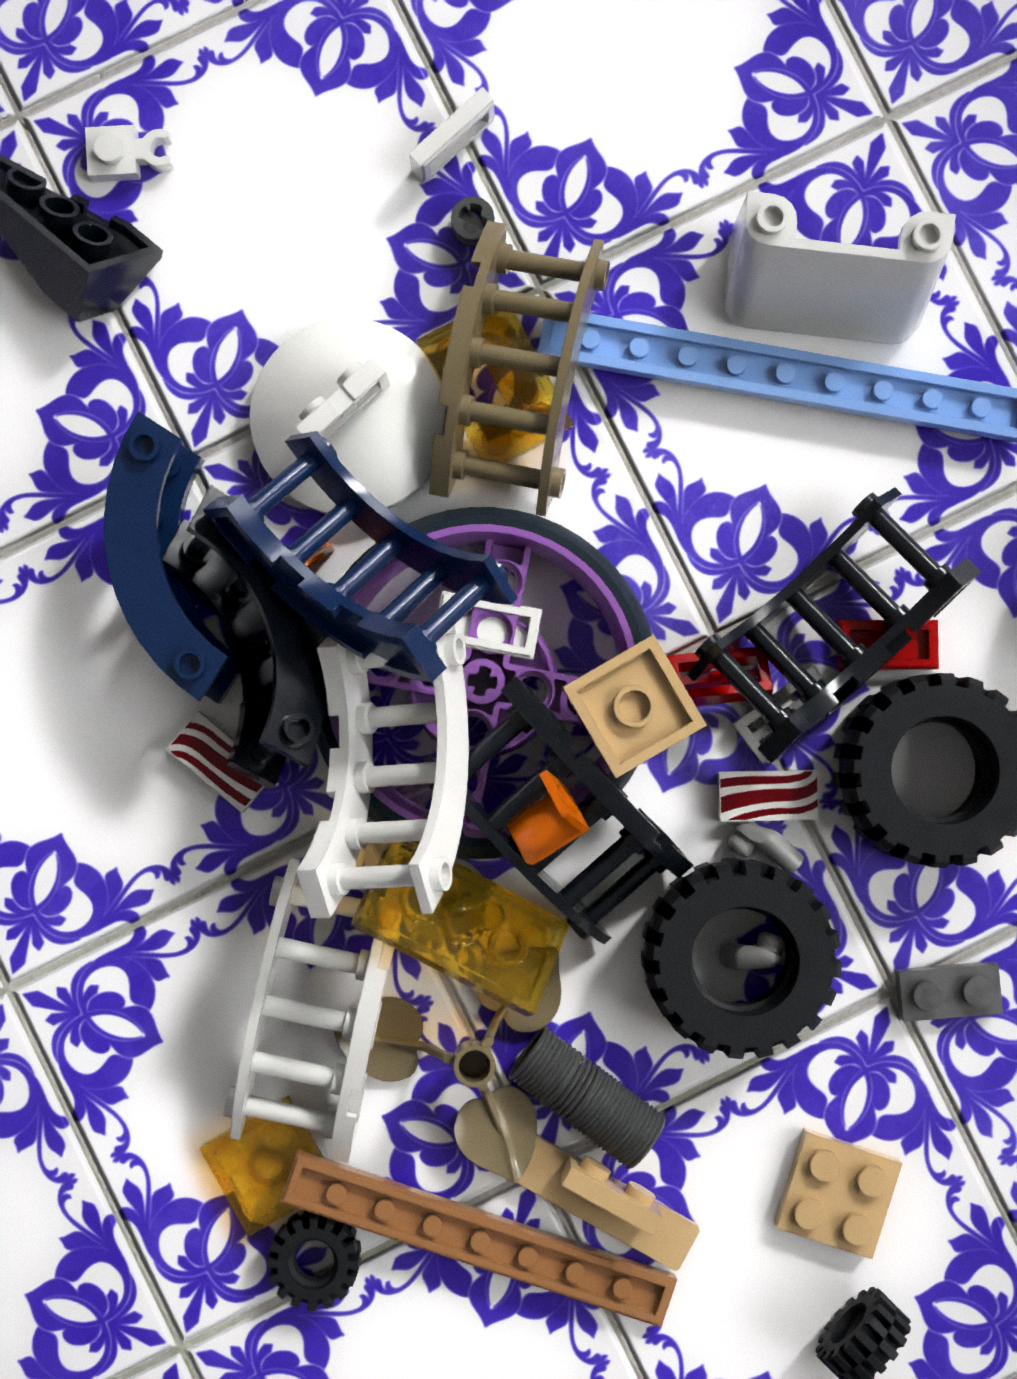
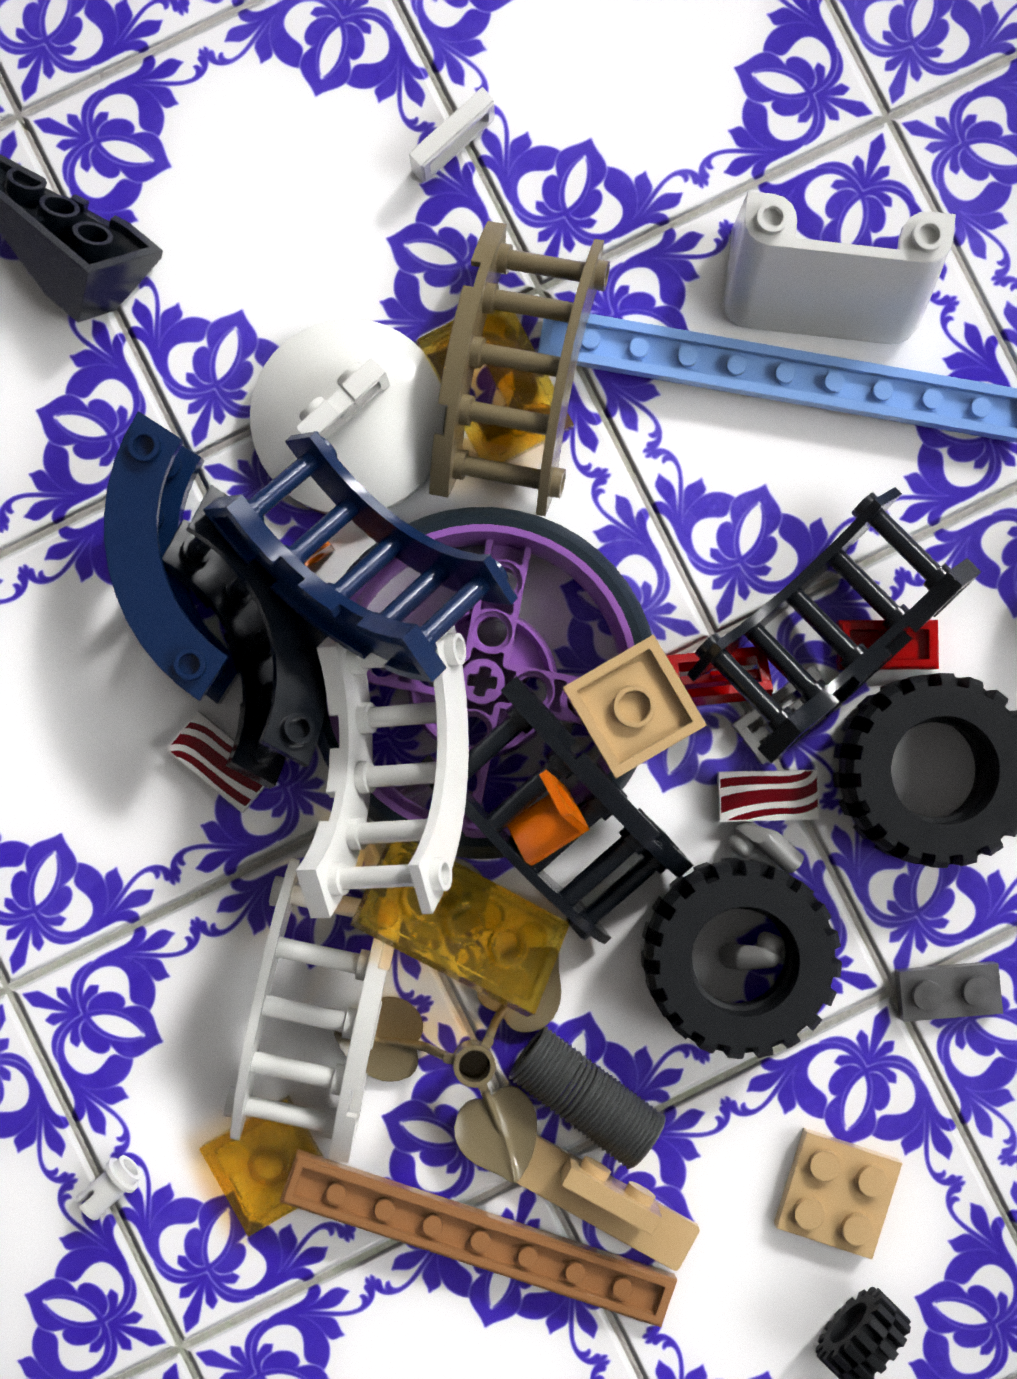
(118, 152): white plate -> none
(119, 1177): none -> white pin
(308, 1288): black tyre -> none
(464, 207): dark grey bush -> none
(493, 631): white tile -> none

